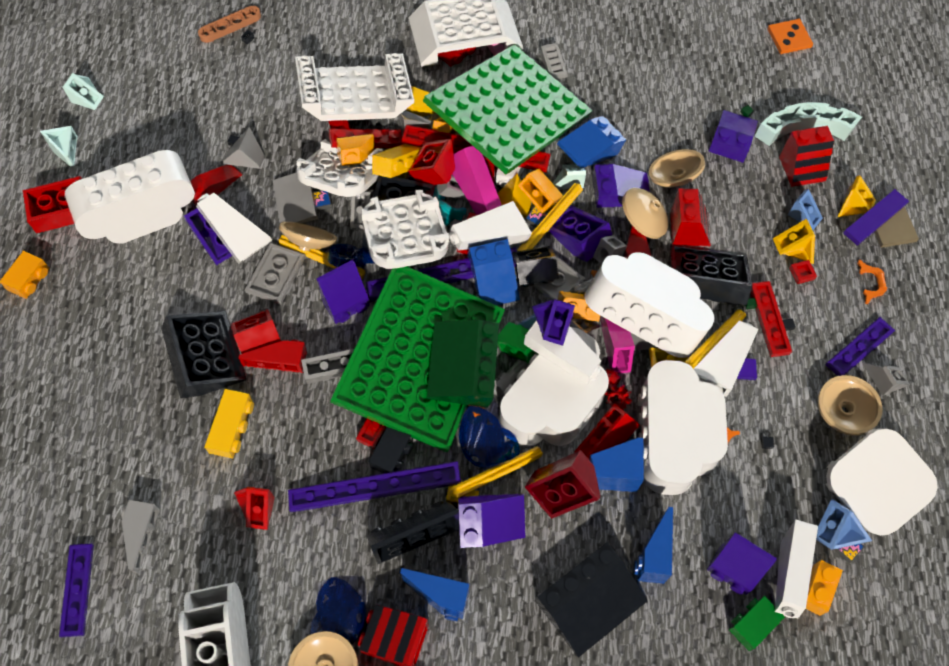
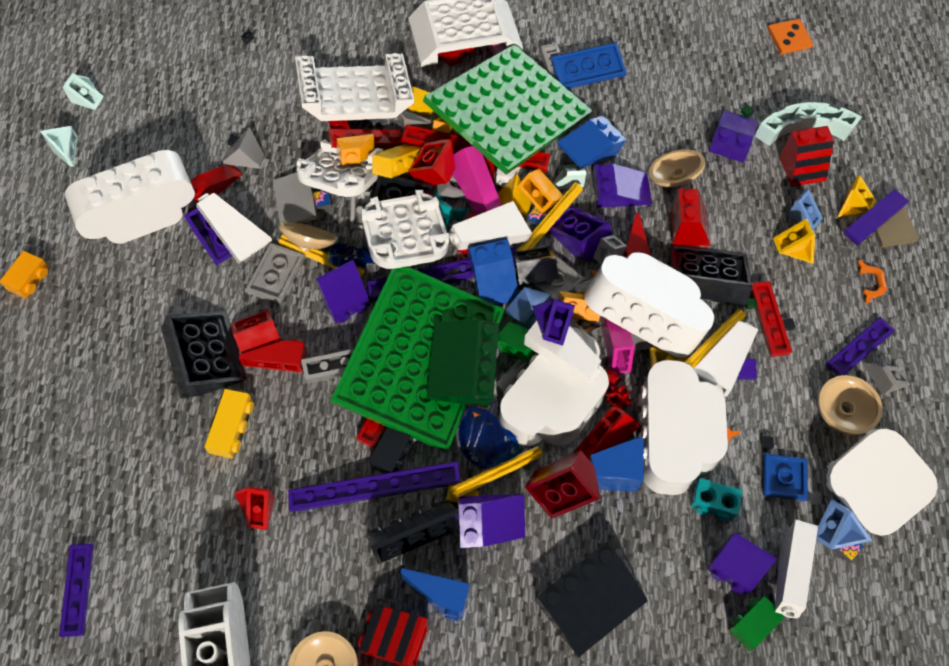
(47, 206): red brick -> none
(138, 526): light grey slope -> none
(228, 21): nougat beam -> none
(340, 610): clear blue piece -> none
(521, 306): none -> medium blue slope
(588, 66): none -> blue tile
(645, 213): tan dish -> none
(655, 560): blue slope -> none
(716, 493): none -> teal brick
(785, 477): none -> blue tile
(803, 272): red plate -> none
(822, 587): light orange brick -> none

